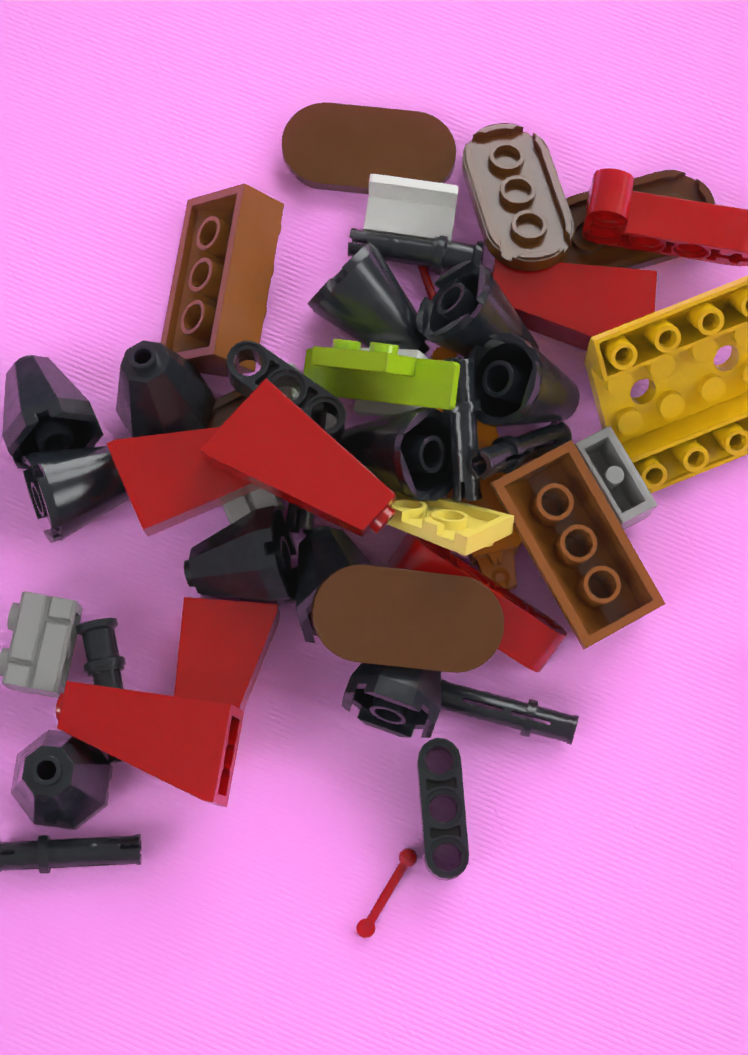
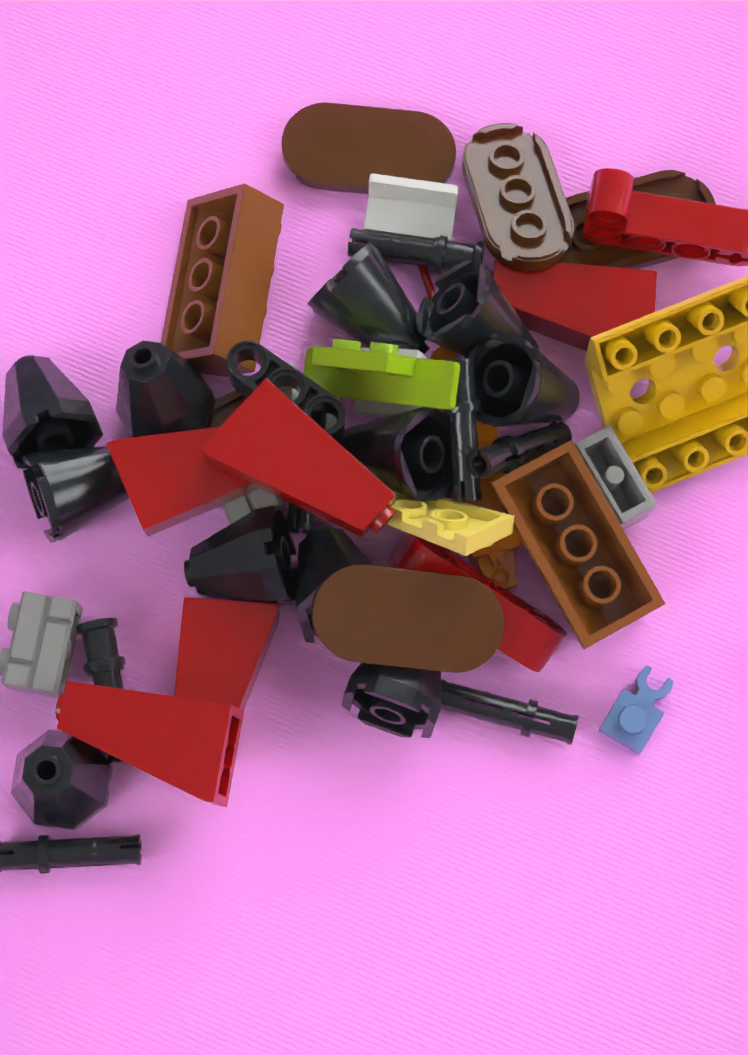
(366, 927): red hinge -> none
(448, 786): black beam -> none
(634, 716): none -> medium blue plate

